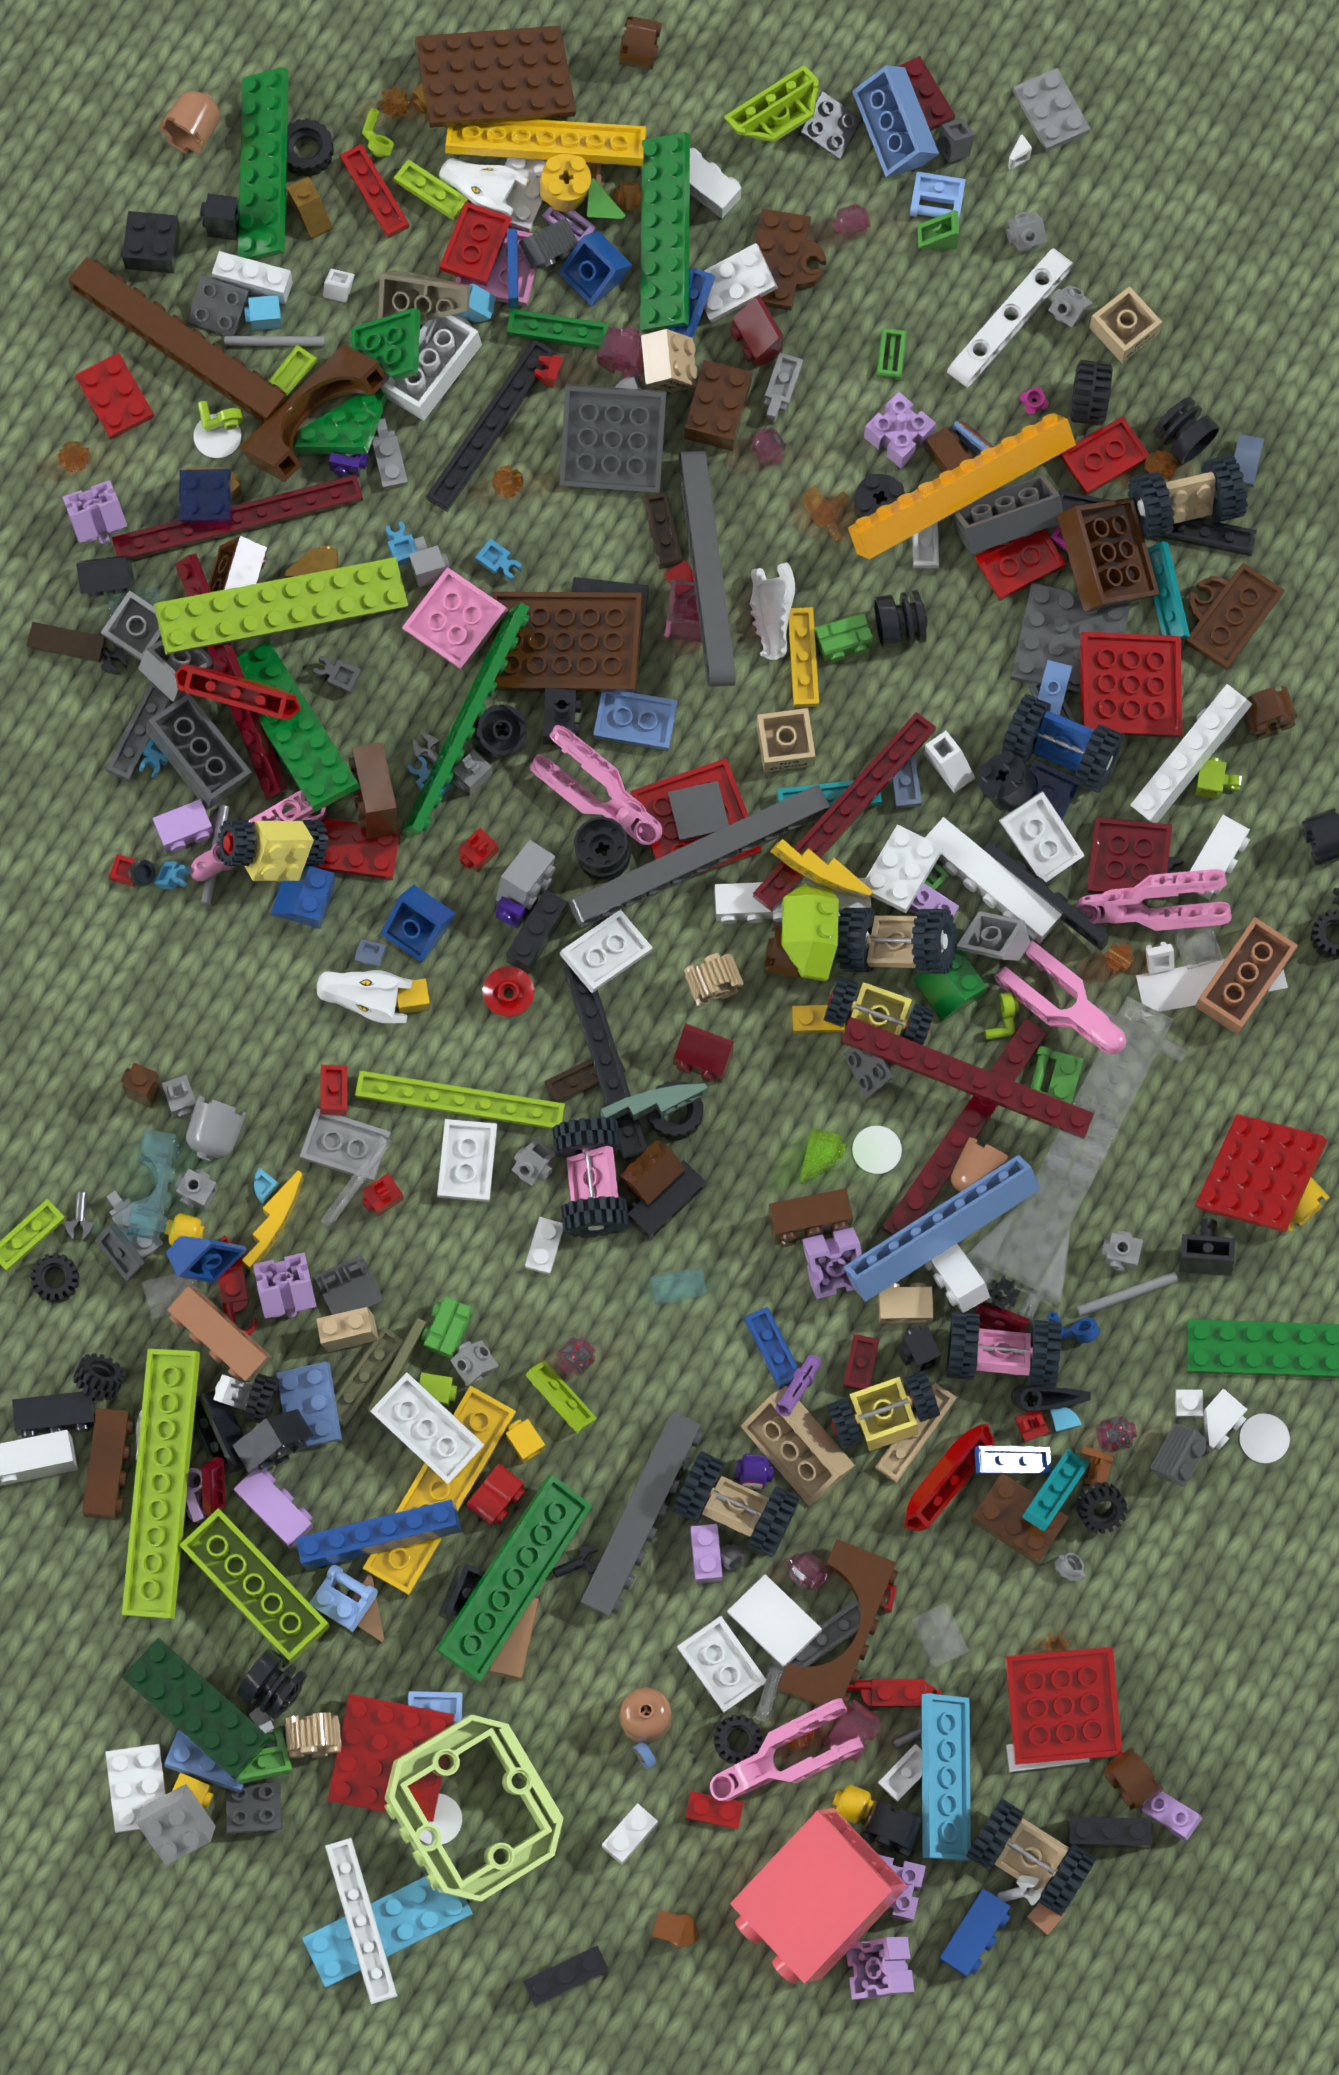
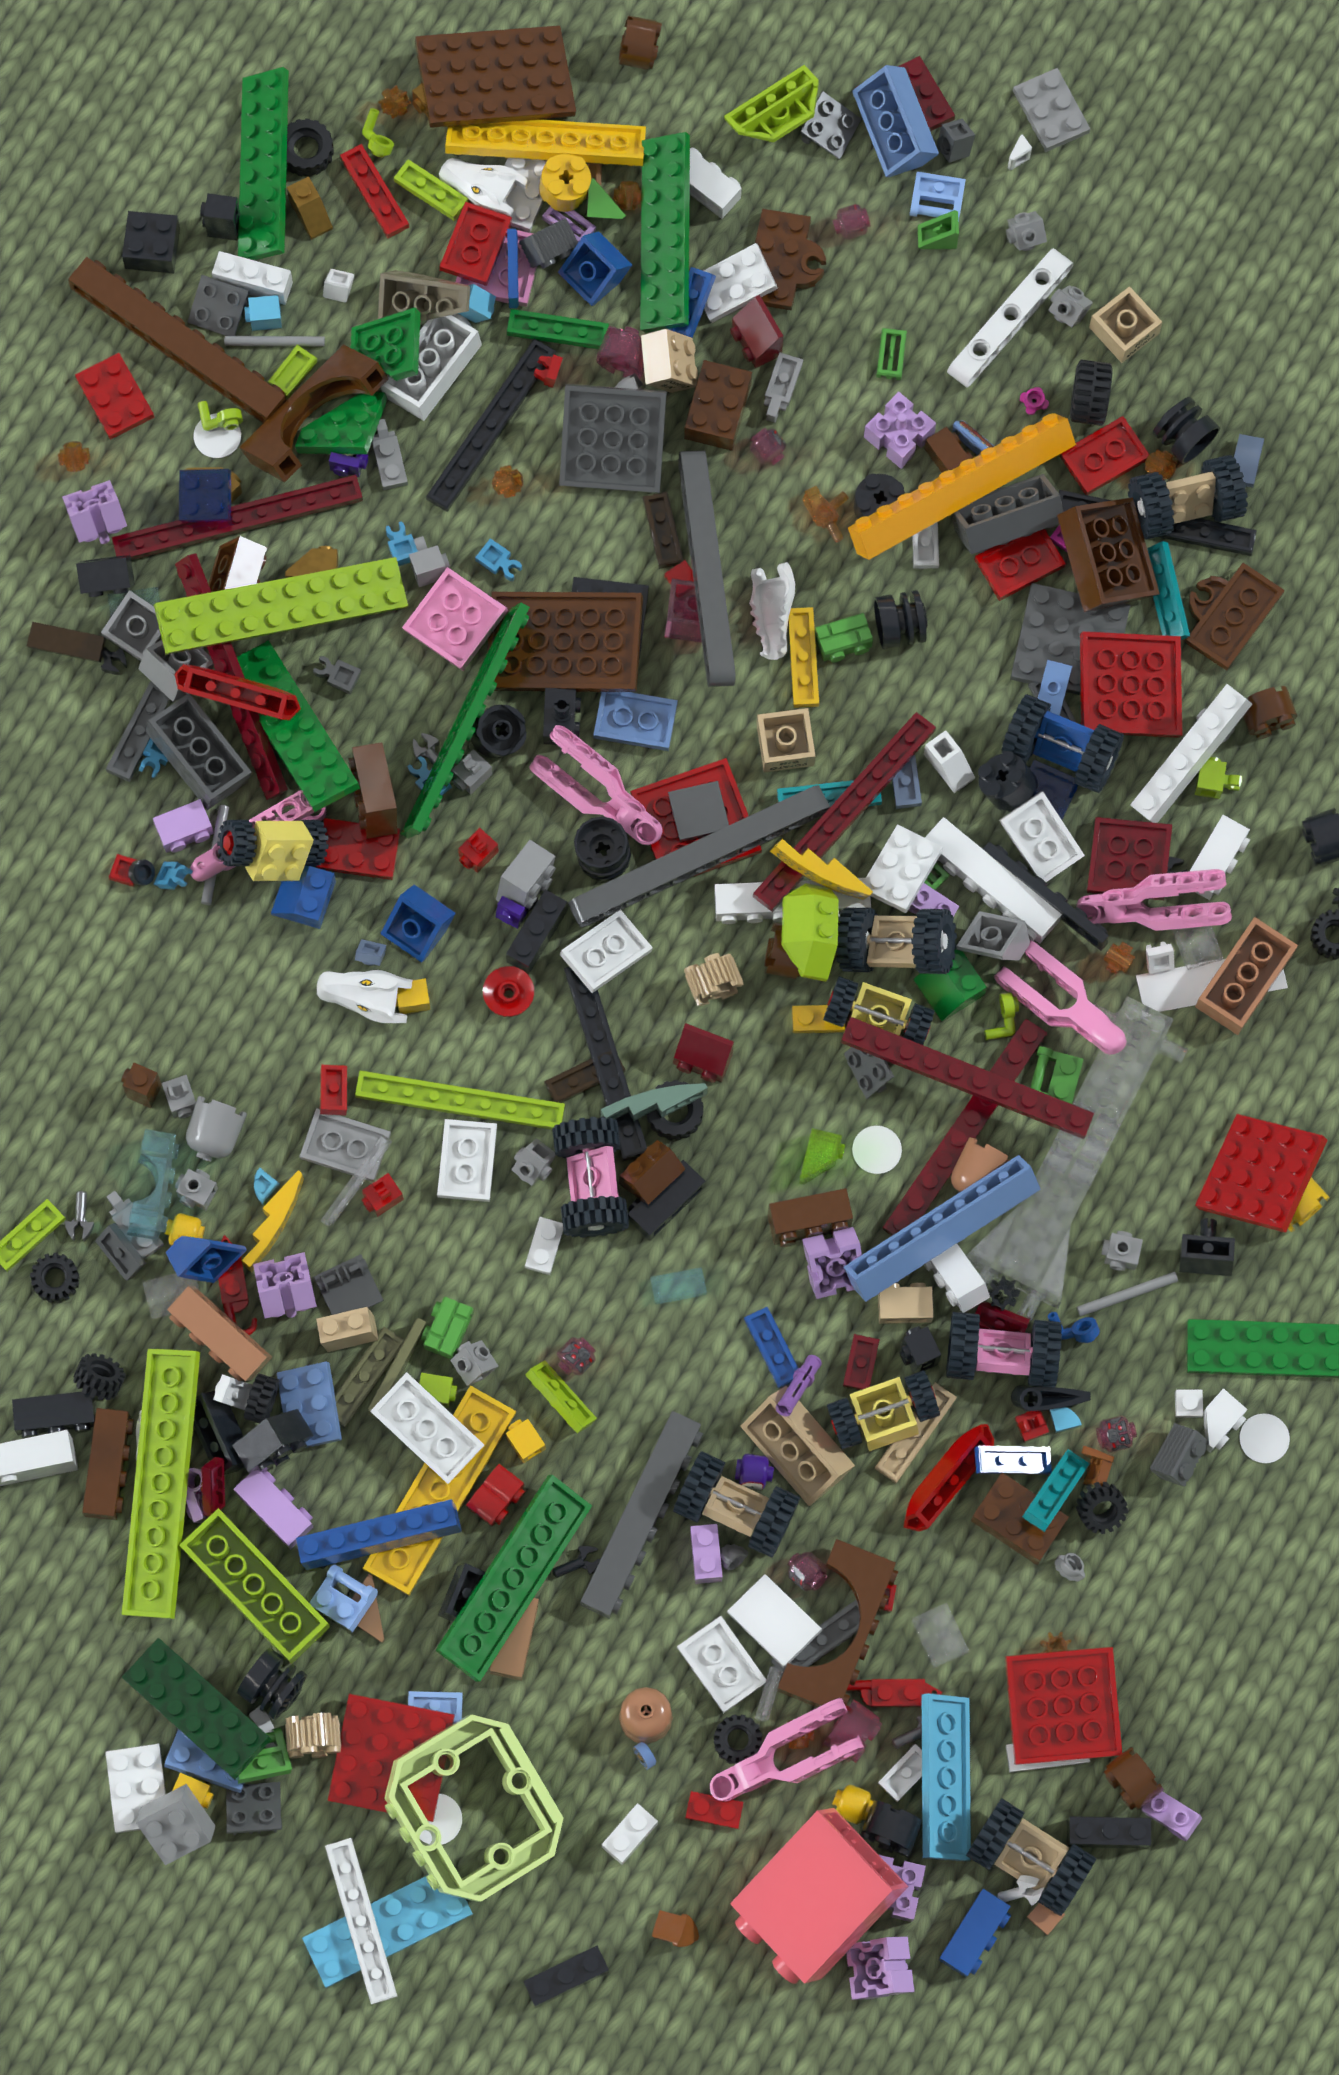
(191, 121): nougat cylinder -> none

